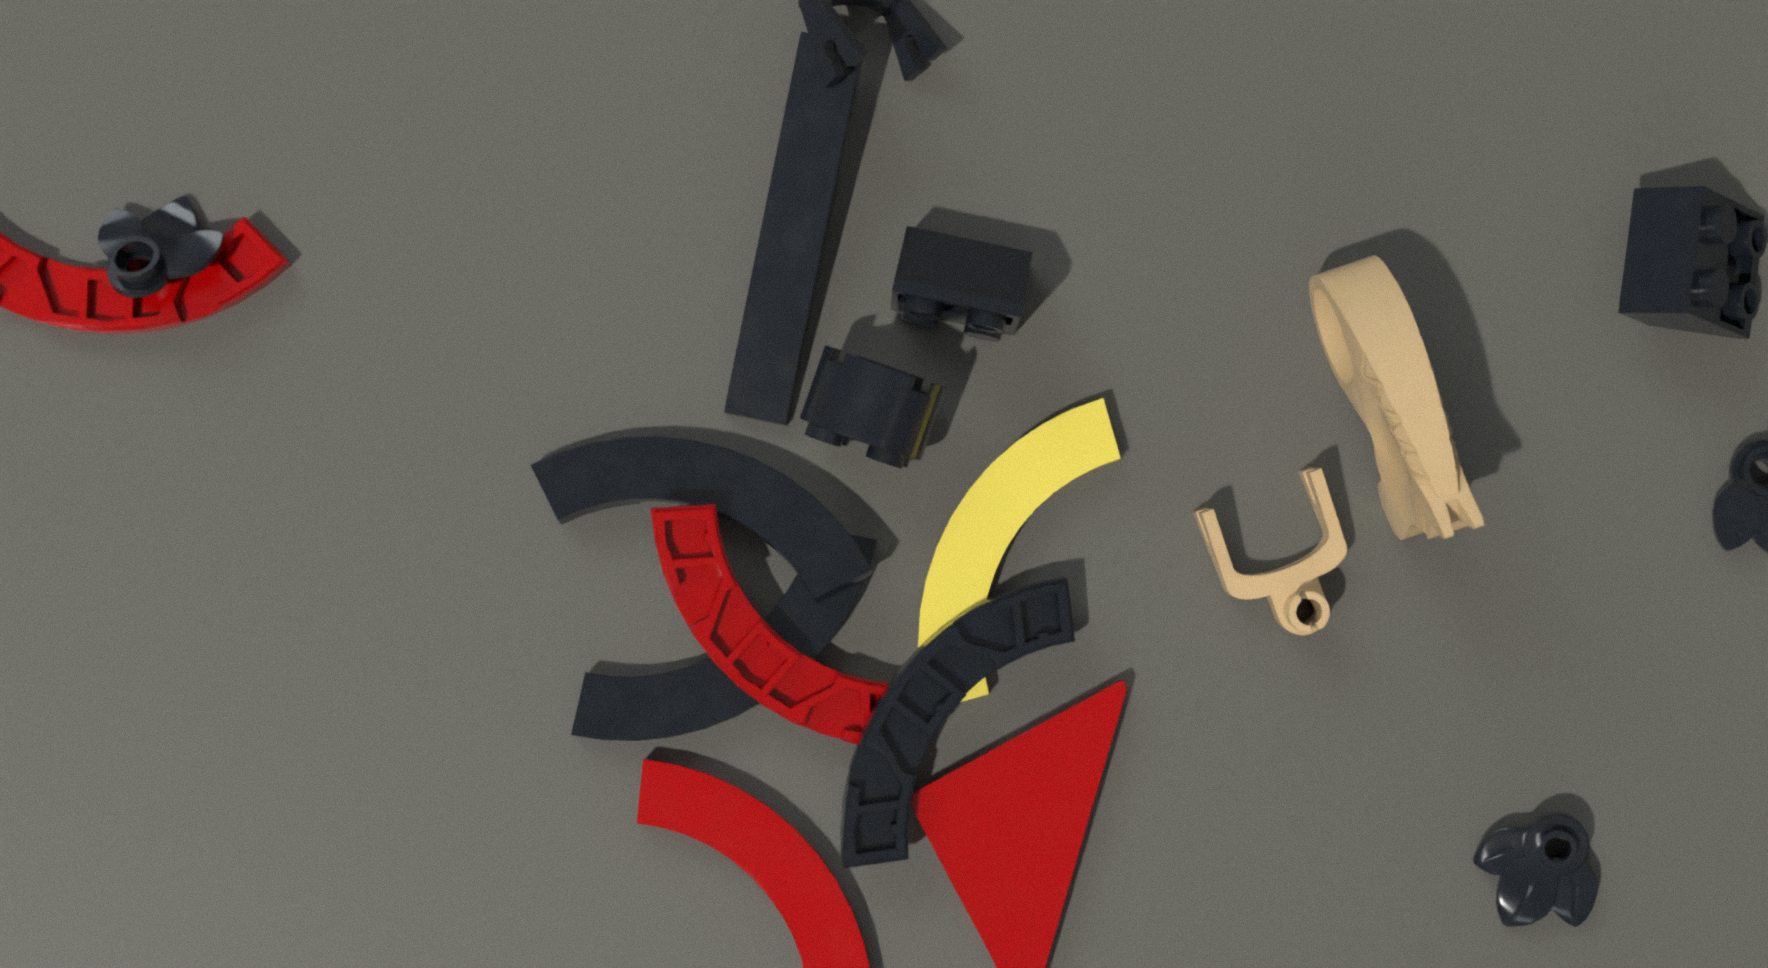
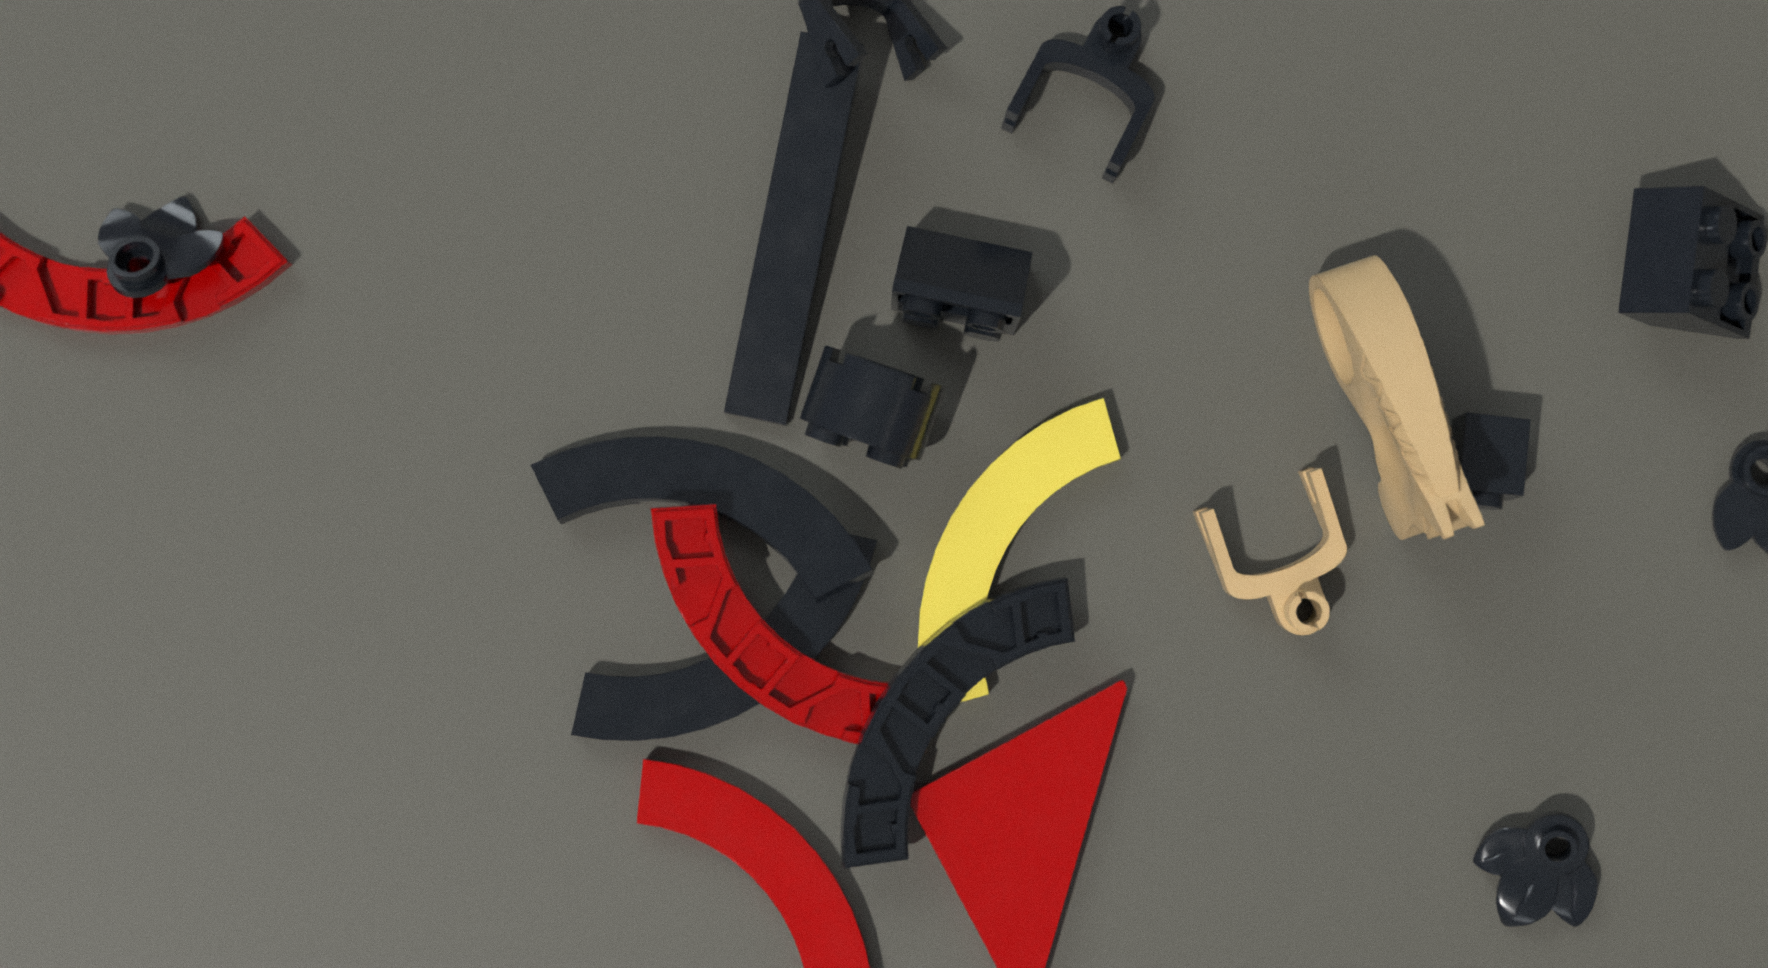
(1102, 63): none -> black piece
(1492, 456): none -> black brick

